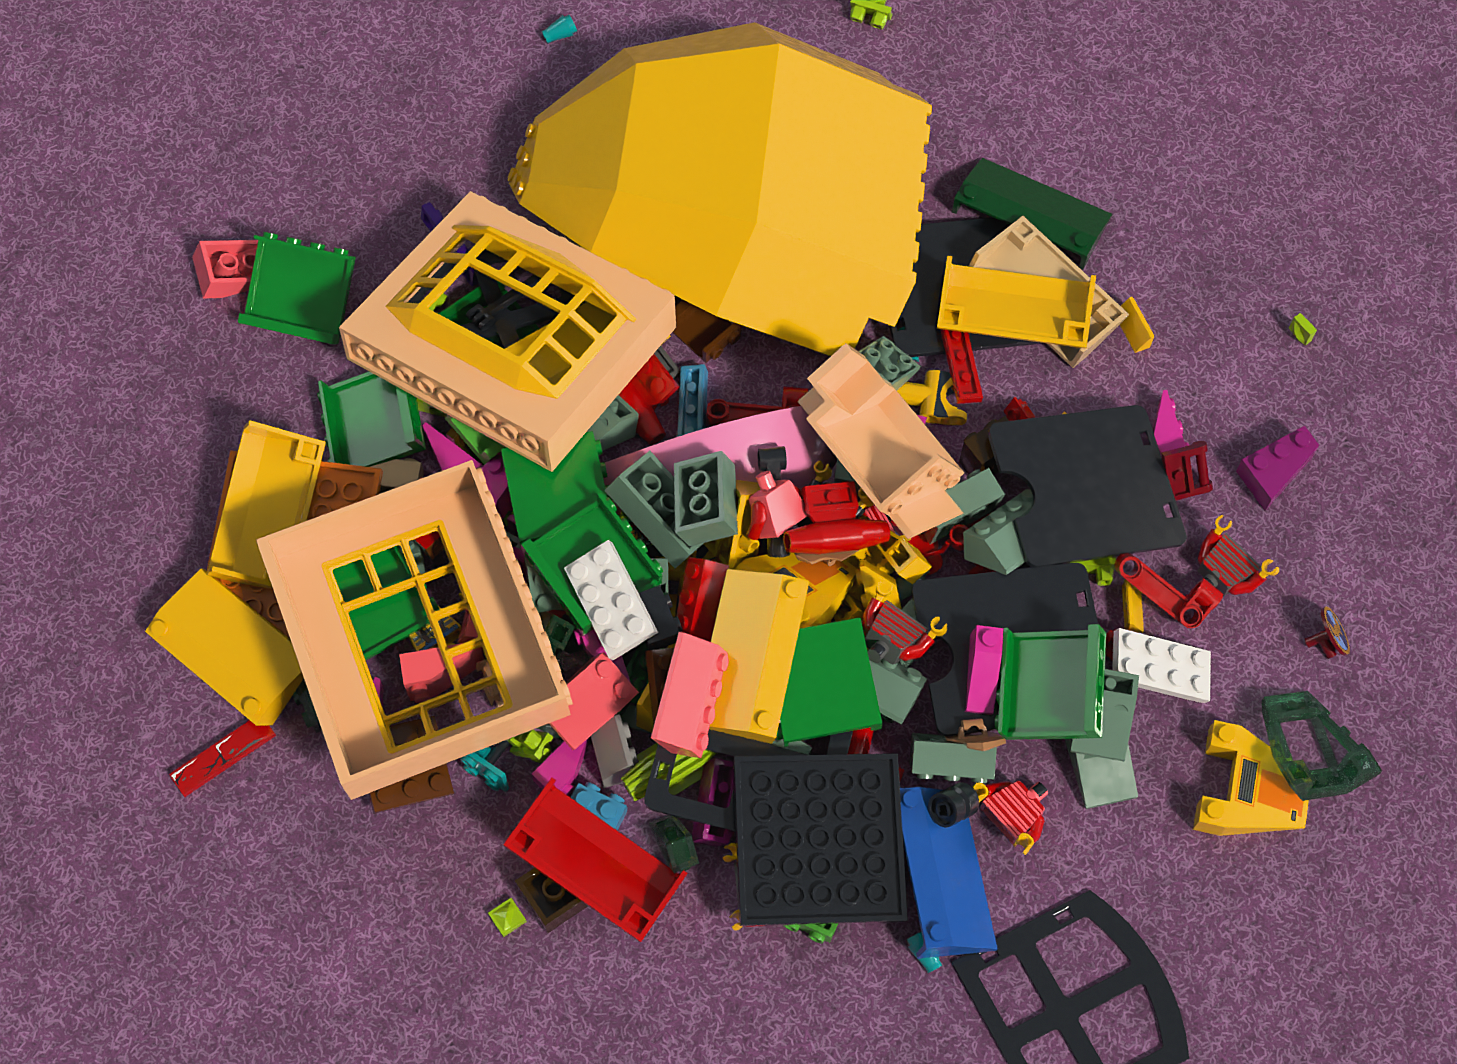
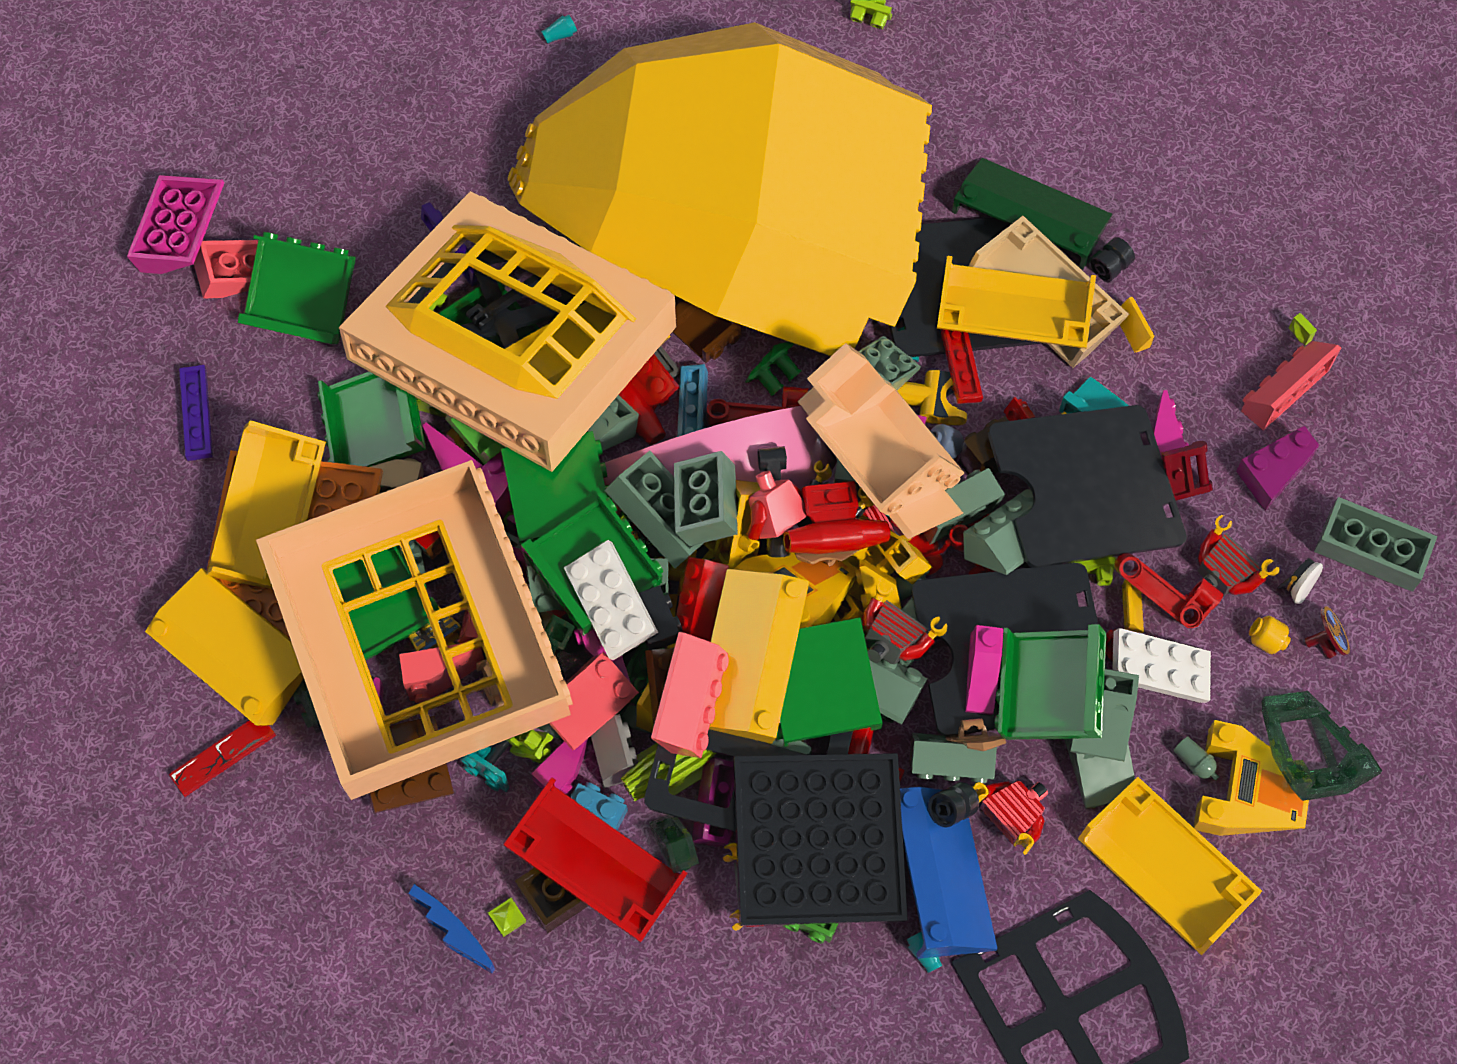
(174, 223): none -> dark pink slope
(196, 413): none -> dark purple plate
(457, 935): none -> blue slope
(778, 356): none -> green connector
(949, 438): none -> sand blue head
(1090, 397): none -> teal bracket
(1115, 257): none -> black wheel
(1169, 865): none -> yellow slope
(1196, 759): none -> sand green piece
(1269, 634): none -> yellow head
(1289, 382): none -> coral slope
(1302, 580): none -> white piece
(1375, 544): none -> sand green brick

